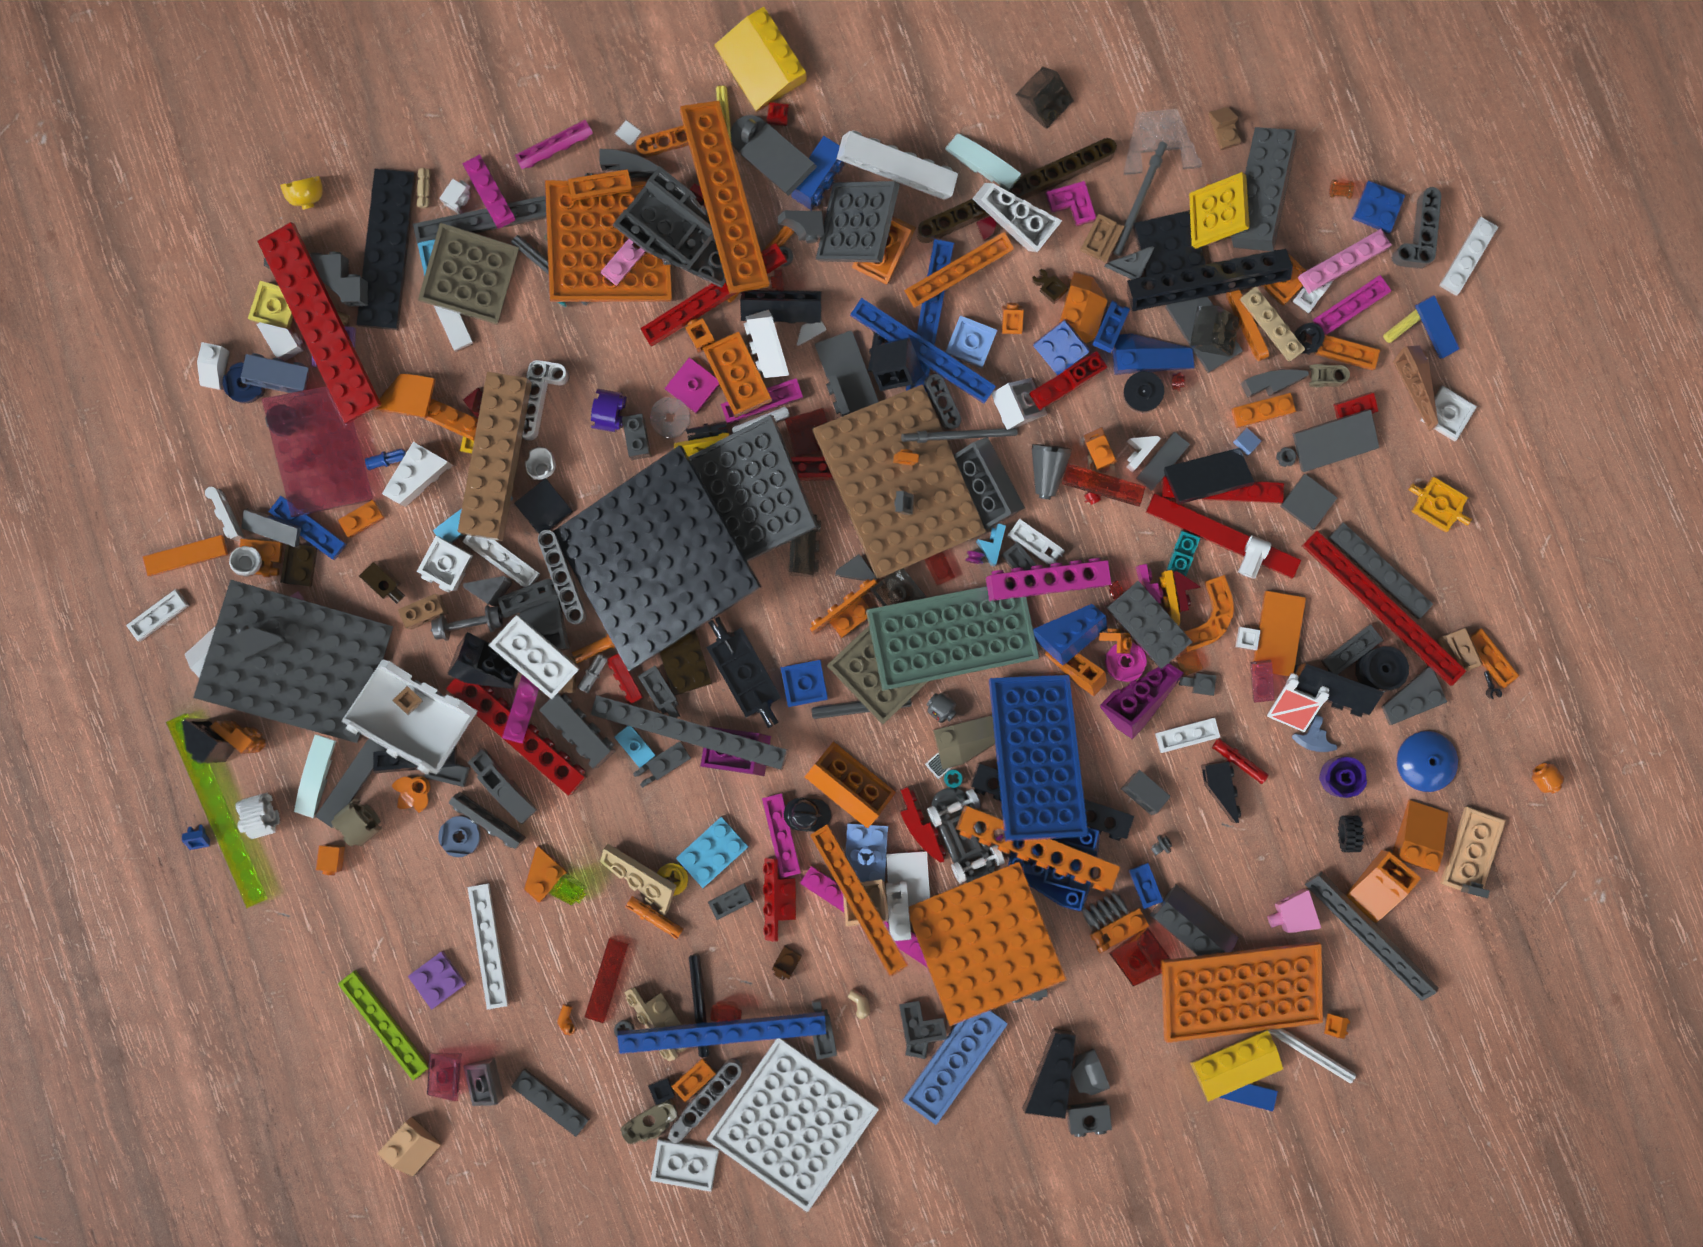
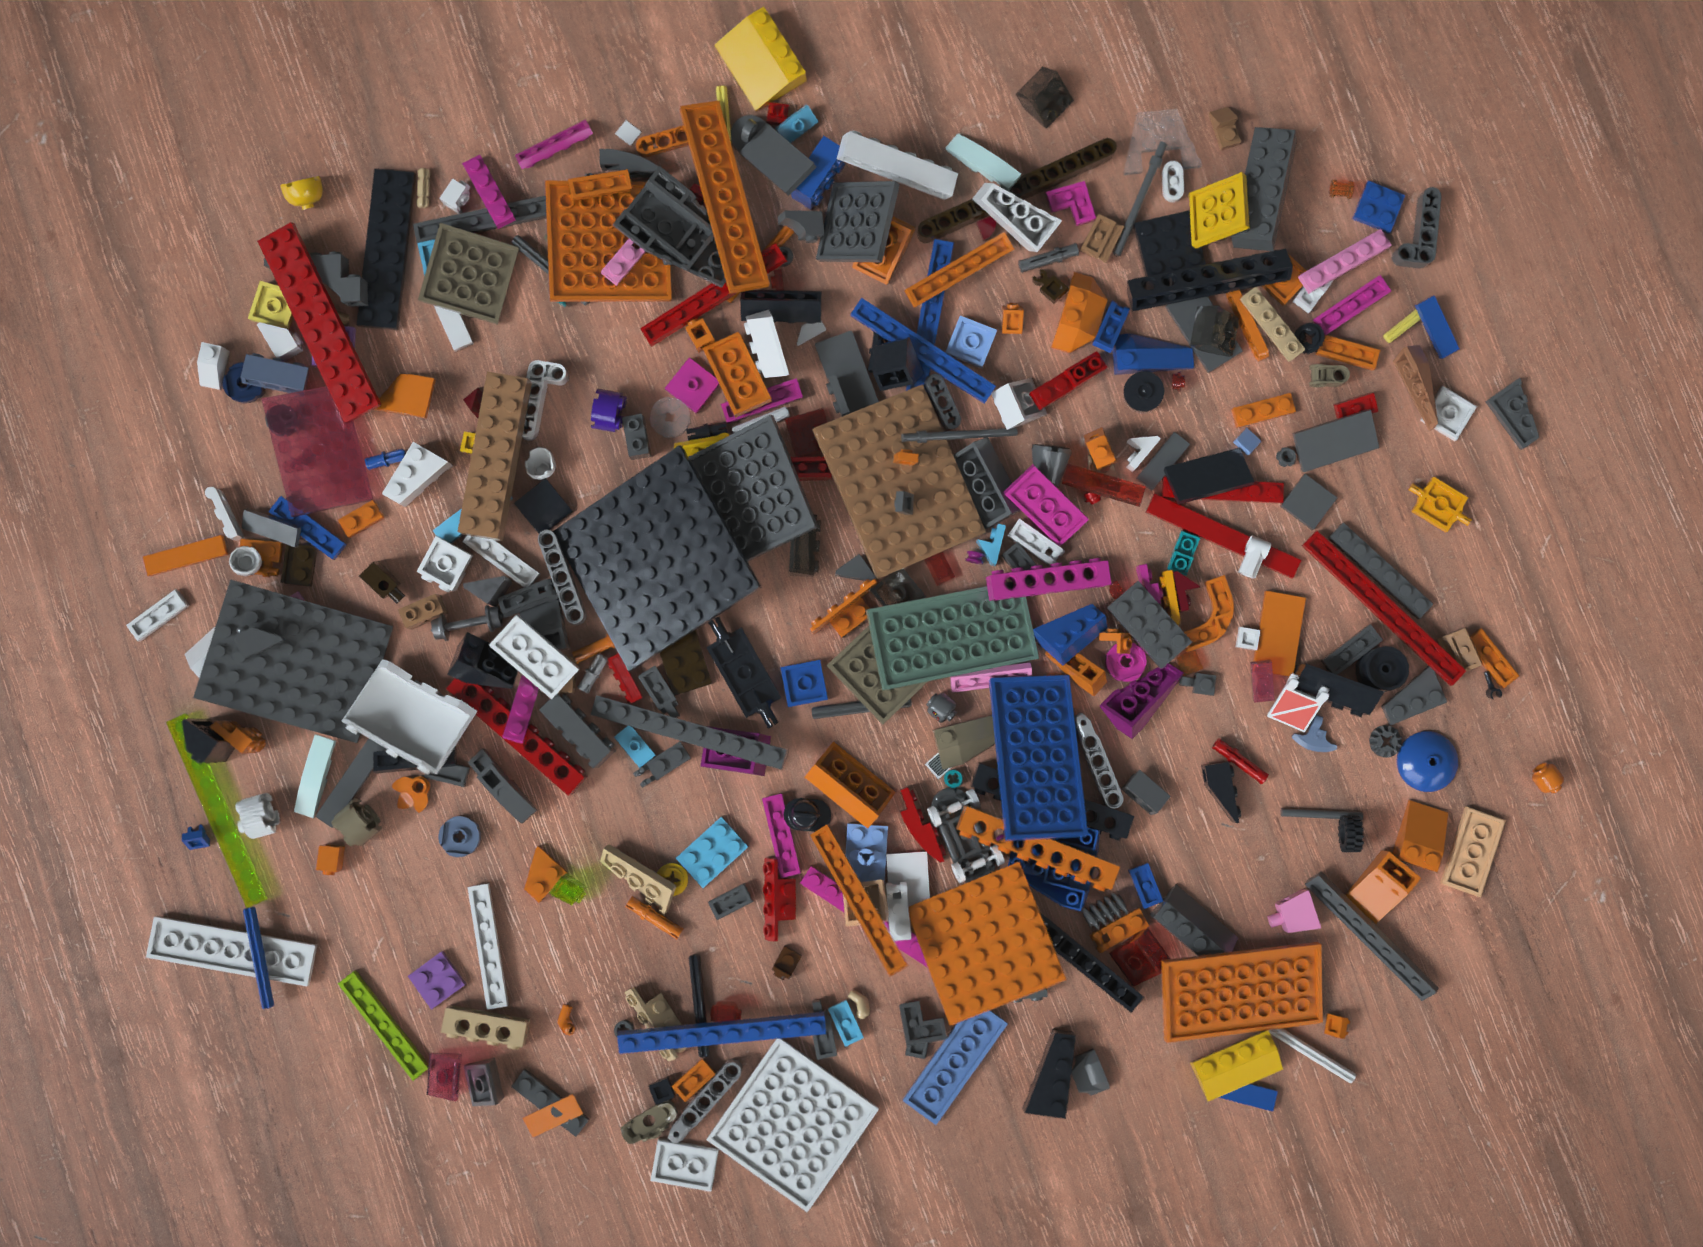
(229, 950): none -> white plate
(258, 957): none -> blue axle
(407, 700): medium nougat plate -> none
(409, 1147): light nougat slope -> none
(452, 419): orange plate -> none
(487, 820): dark grey plate -> none
(517, 1026): none -> tan brick
(543, 1119): none -> orange sticker
(606, 980): clear red plate -> none
(797, 124): none -> medium azure plate
(845, 1023): none -> medium azure plate
(980, 679): none -> bright pink plate
(1046, 505): none -> dark pink plate
(1055, 255): none -> dark grey pin
(1061, 347): plate -> none
(1077, 1113): dark grey brick -> none
(1092, 967): none -> black brick
(1105, 768): none -> light grey piece
(1132, 264): dark grey tile -> none
(1163, 844): dark grey plate -> none
(1173, 182): none -> white plate
(1187, 735): white plate -> none
(1272, 381): dark grey slope -> none
(1316, 813): none -> dark grey bar
(1354, 774): dark purple brick -> none
(1376, 741): none -> dark grey gear
(1468, 256): white plate -> none
(1475, 889): dark grey plate -> none
(1513, 413): none -> dark grey wing

